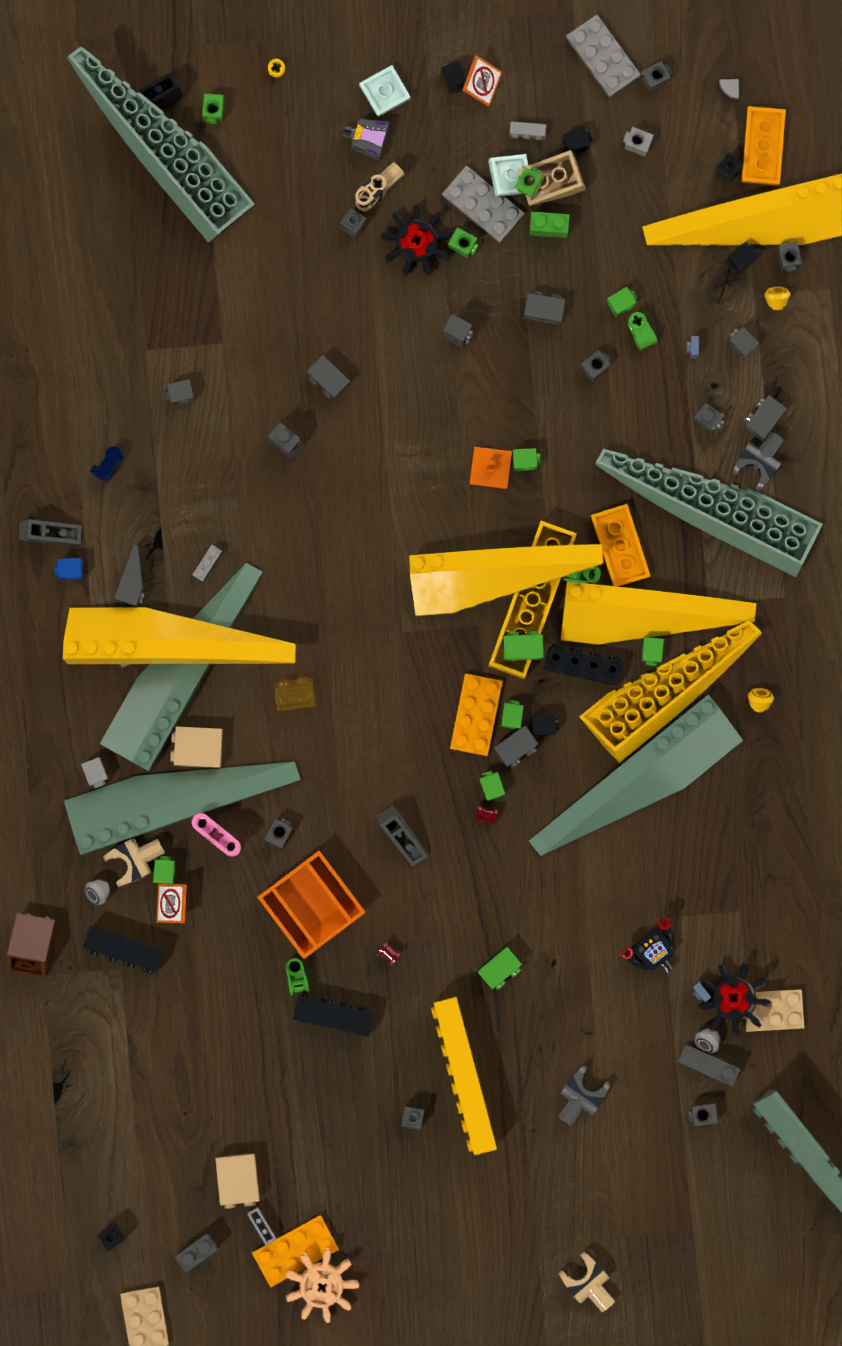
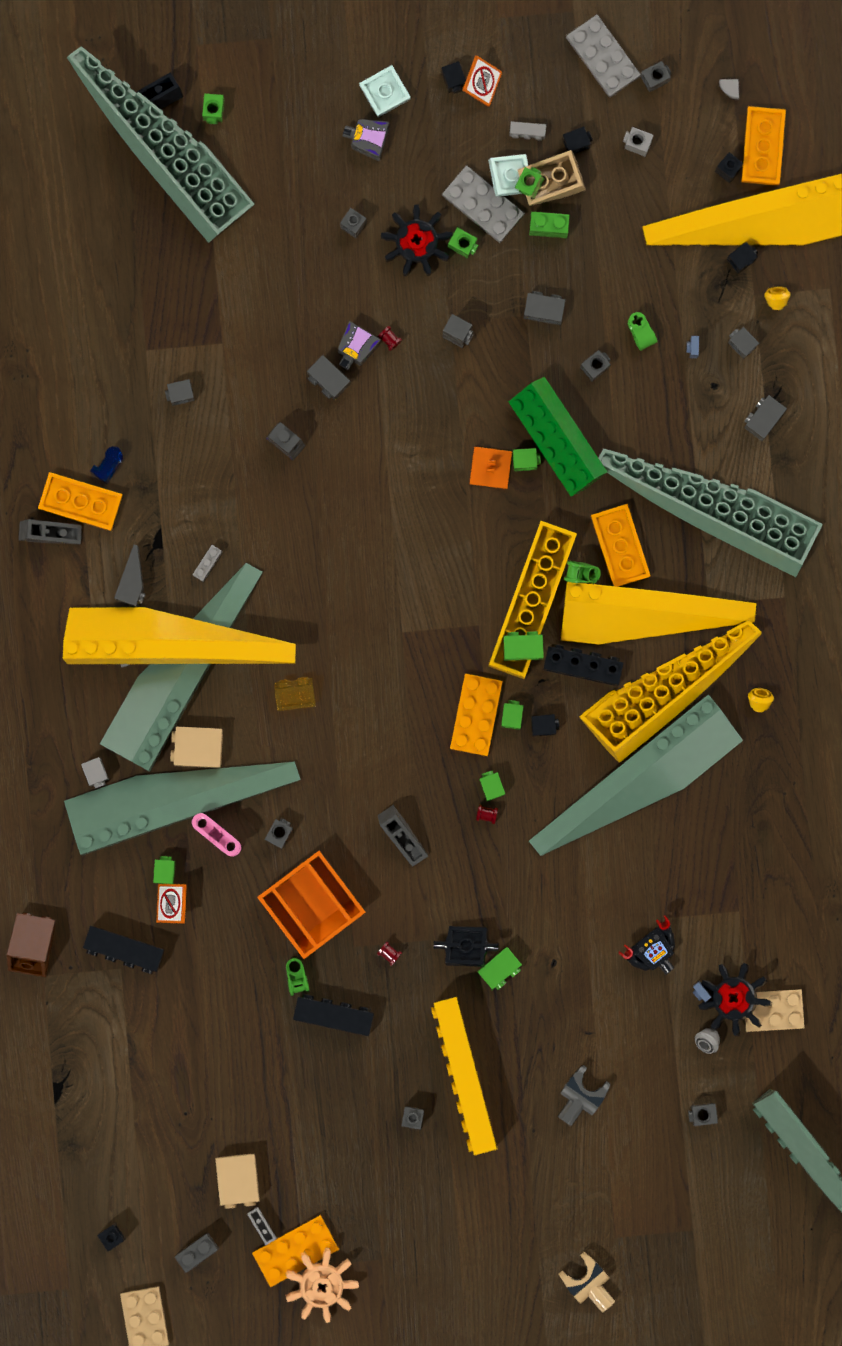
(69, 569): blue brick -> none
(80, 501): none -> light orange plate
(97, 891): light grey cone -> none
(136, 858): tan connector -> none
(270, 67): yellow bush -> none
(356, 346): none -> torso
(373, 194): tan connector -> none
(389, 338): none -> dark red bush
(466, 946): none -> black plate
(467, 578): yellow wedge -> none
(516, 746): dark grey brick -> none
(557, 436): none -> green brick
(622, 301): bright green brick -> none
(652, 651): bright green brick -> none
(709, 418): dark grey bracket -> none
(709, 1065): dark grey slope -> none
(761, 458): dark grey connector -> none
(789, 248): dark grey brick -> none

